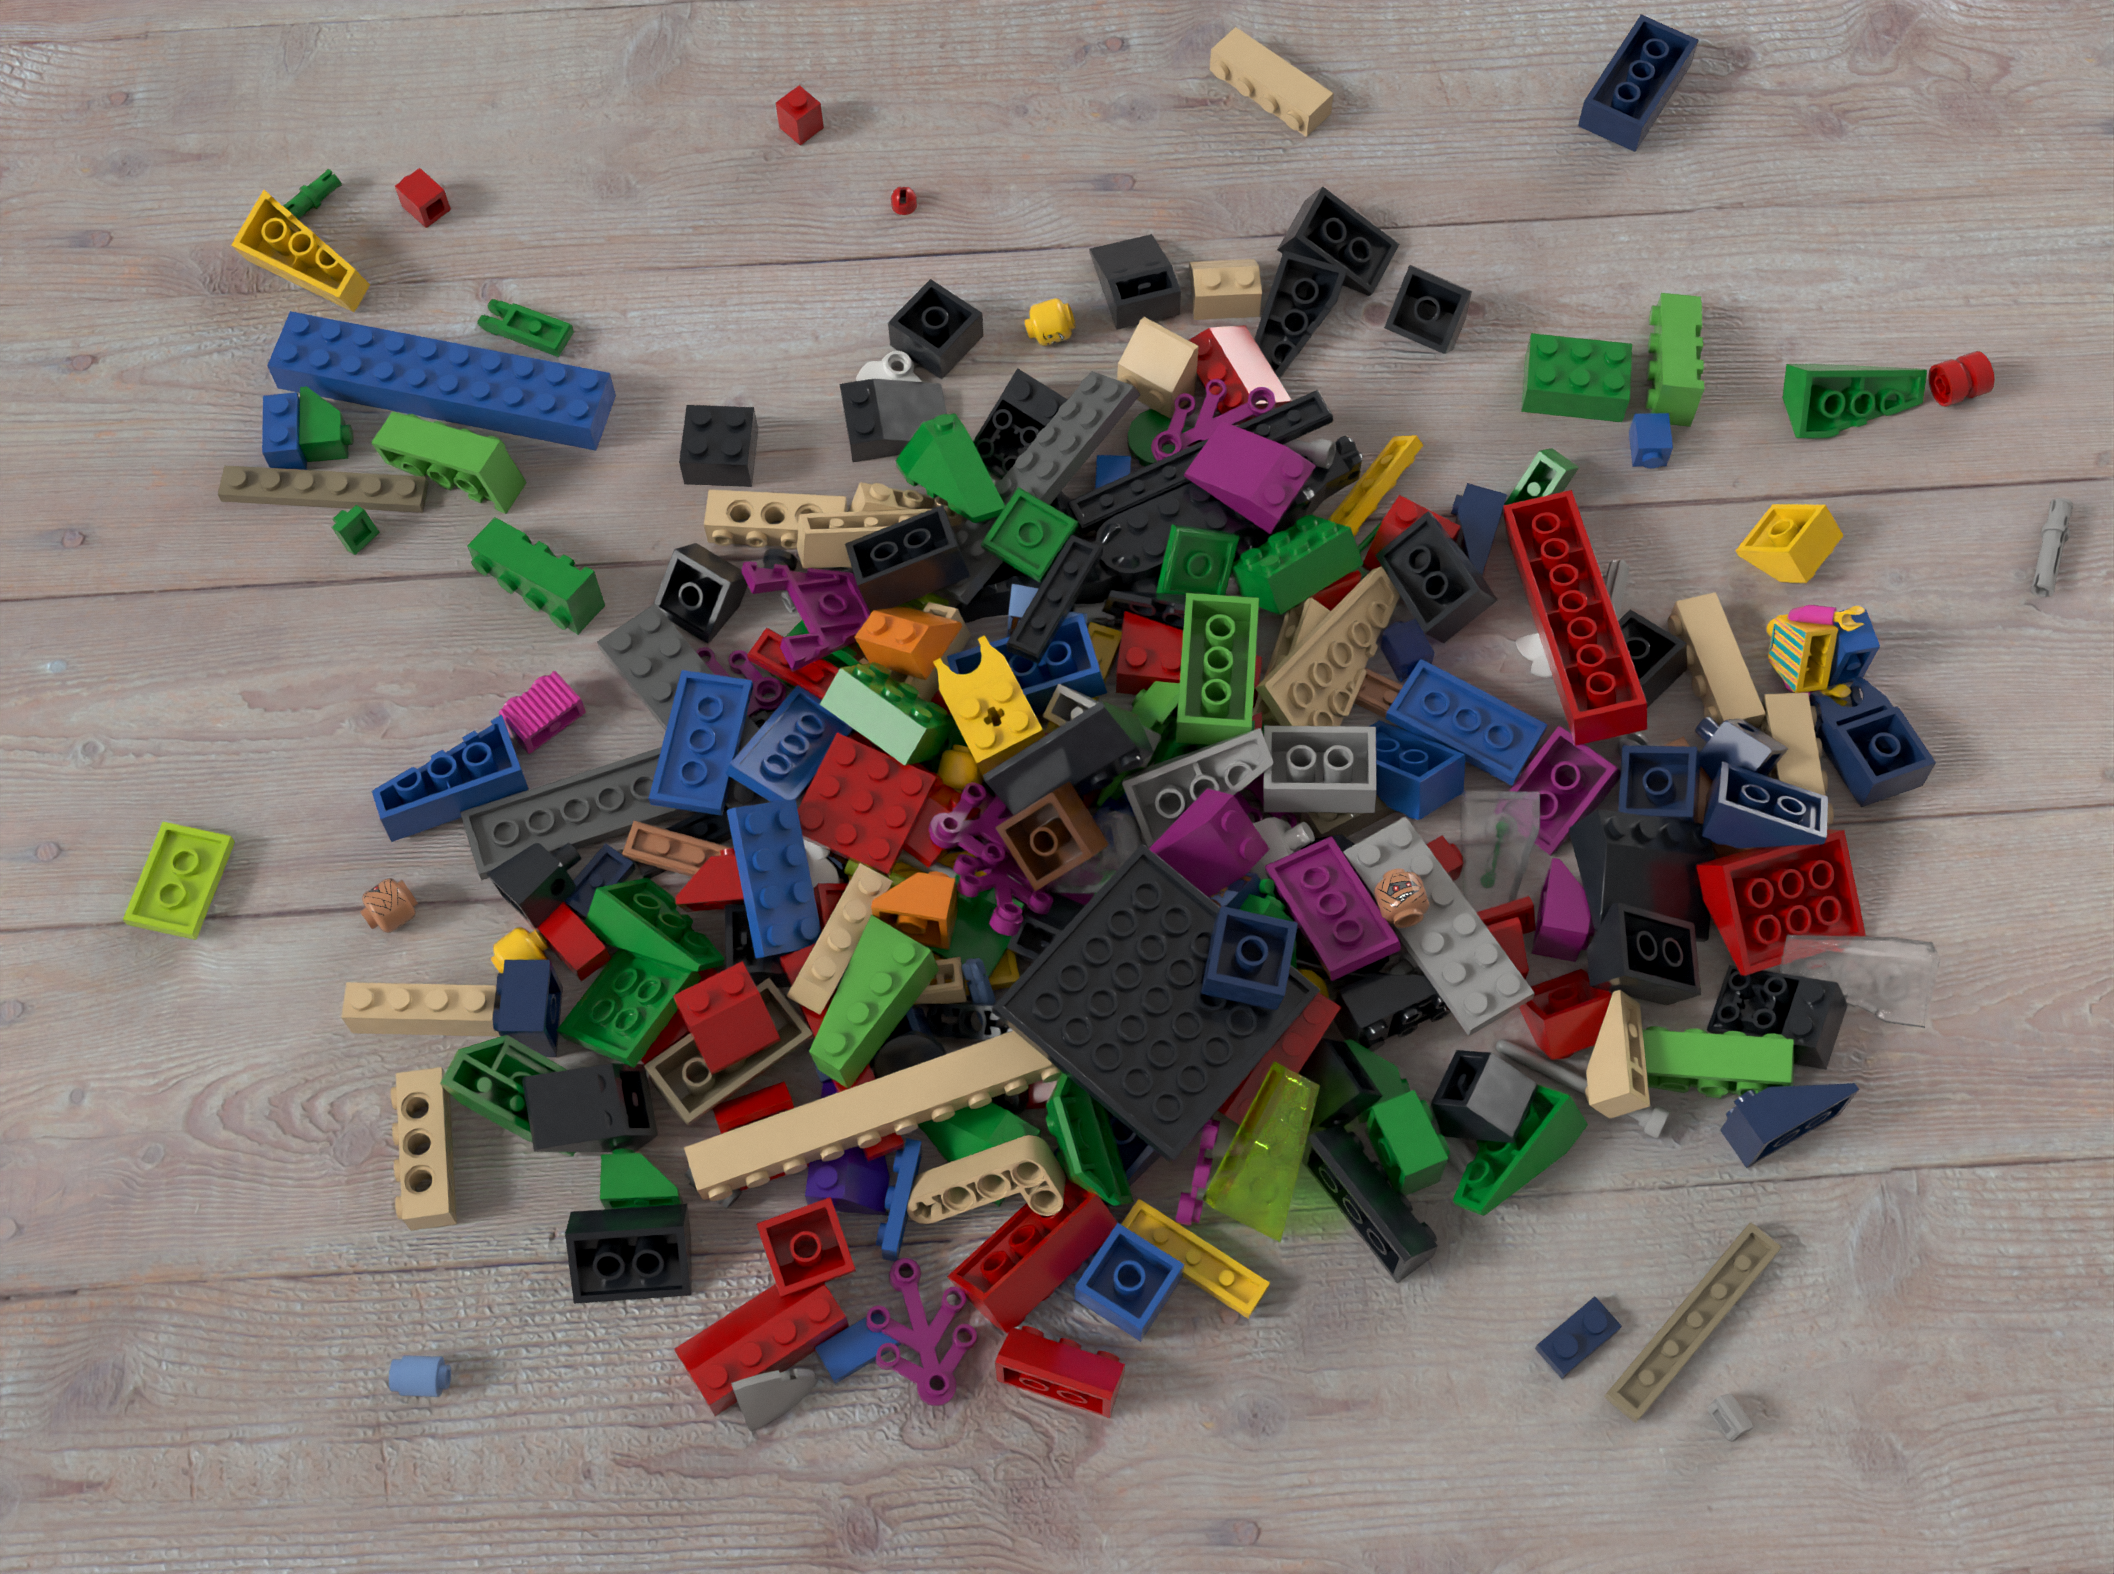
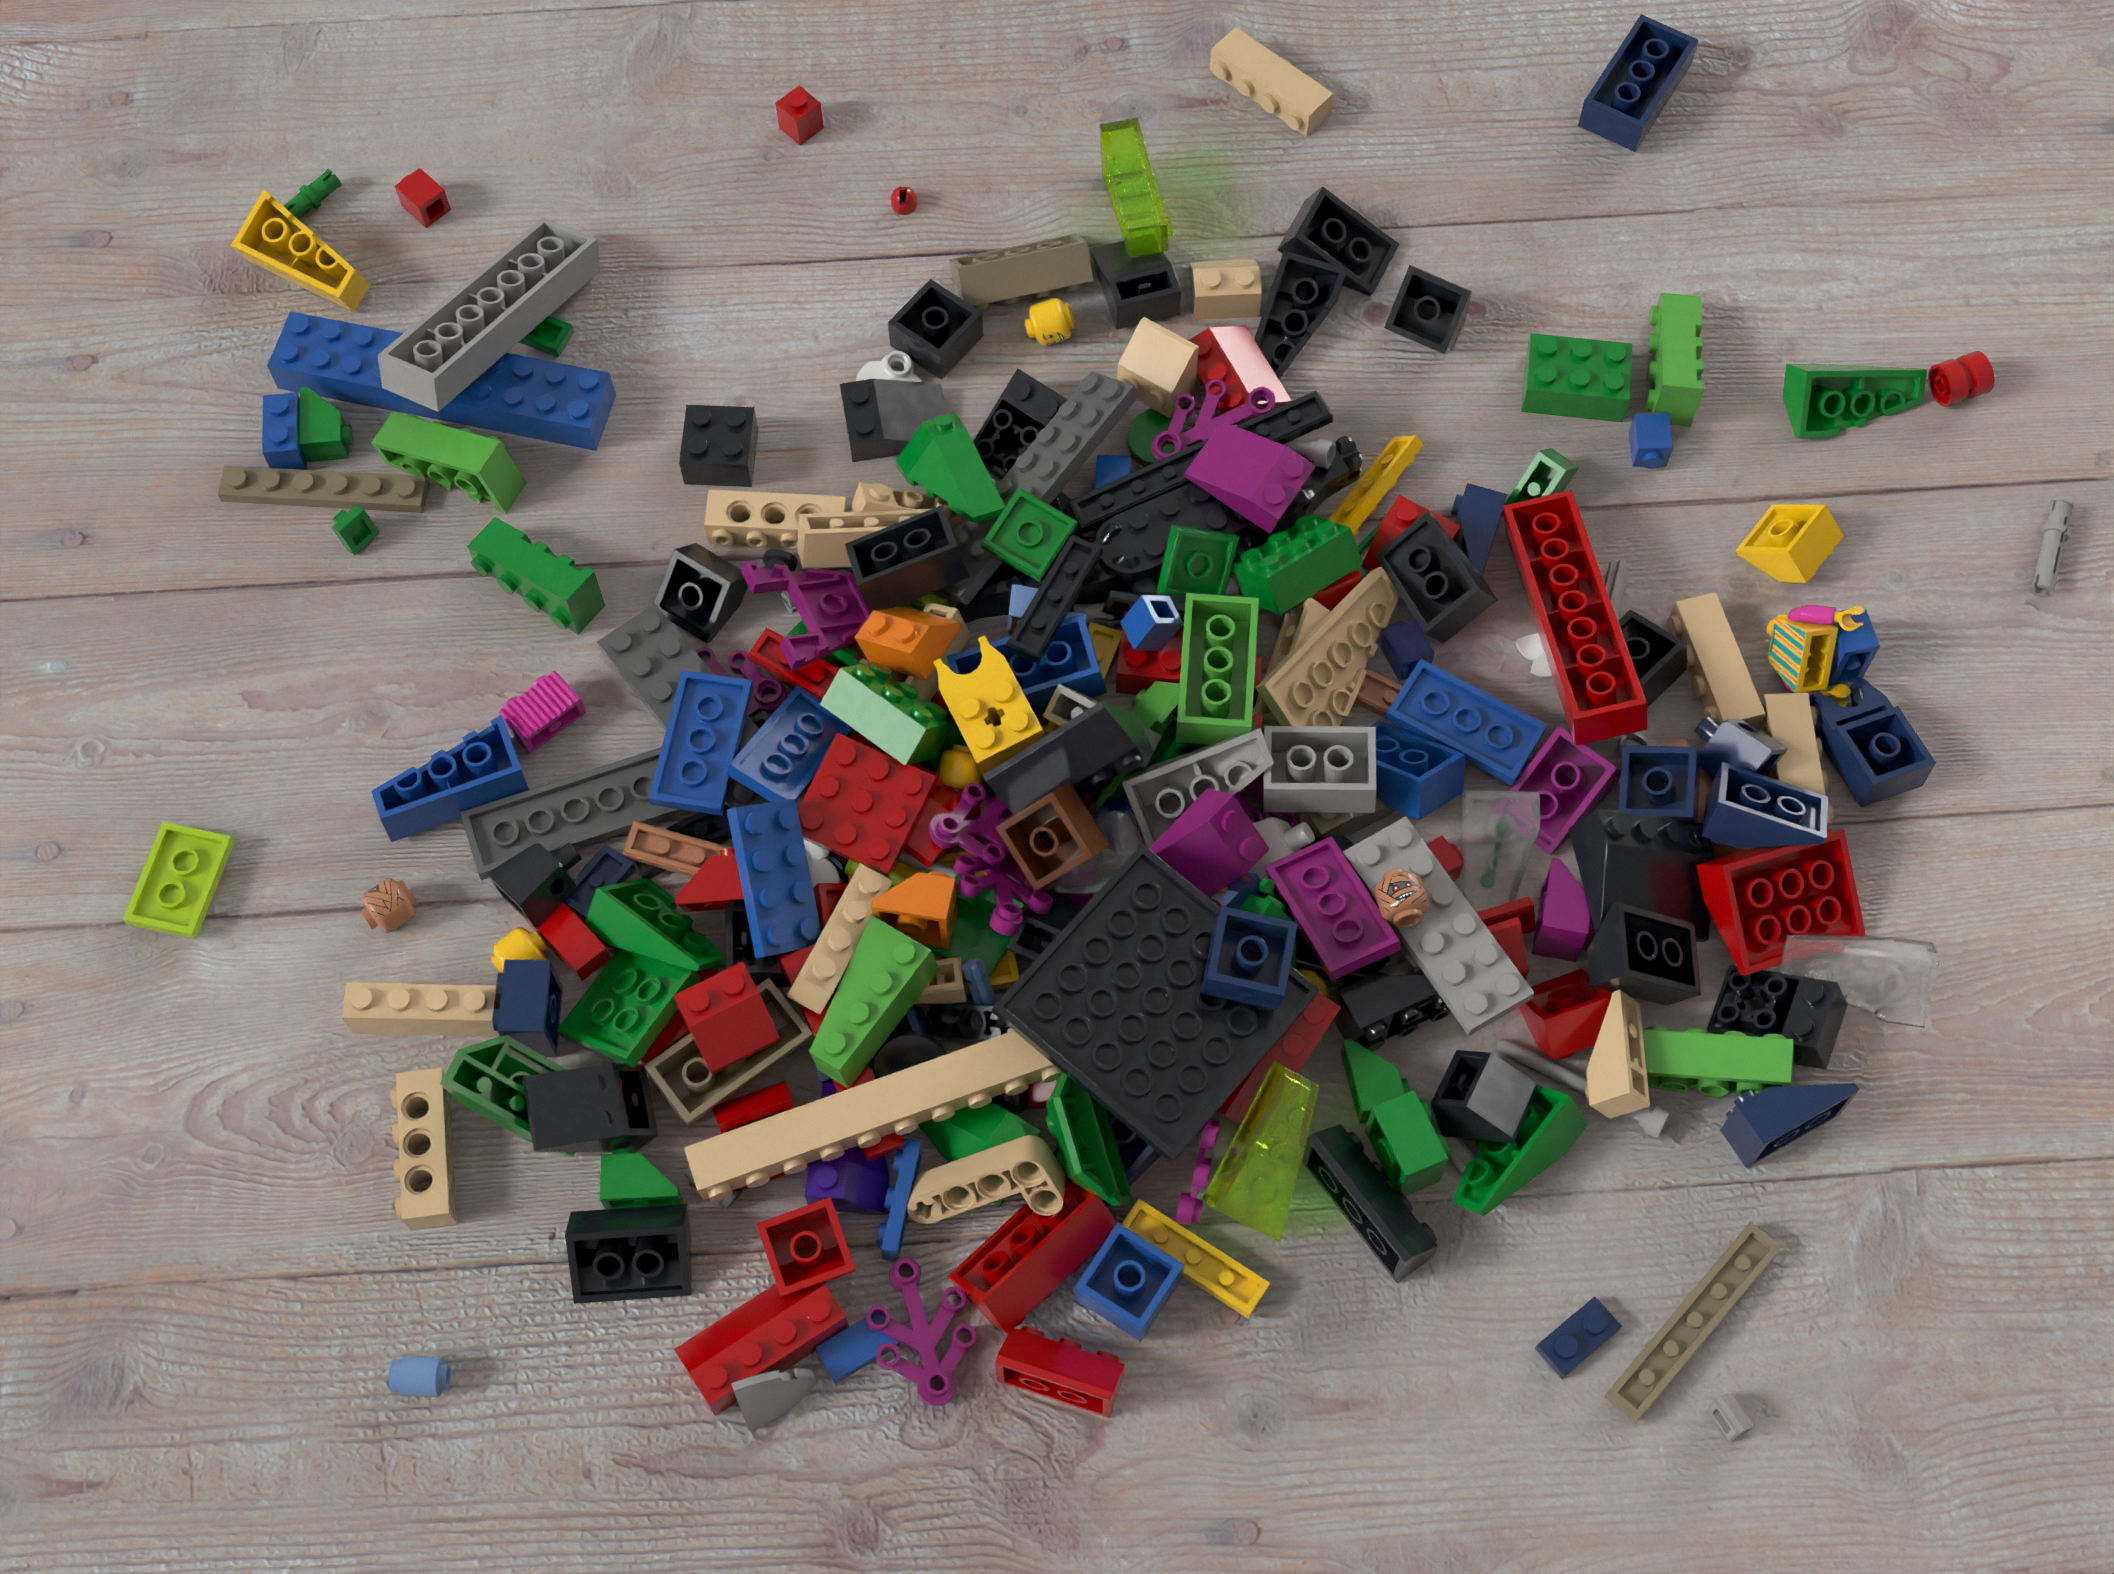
(488, 314): none -> light grey brick
(1022, 271): none -> dark tan slope
(1133, 188): none -> clear neon green wedge
(1151, 622): none -> blue brick
(1343, 1084): black torso -> none

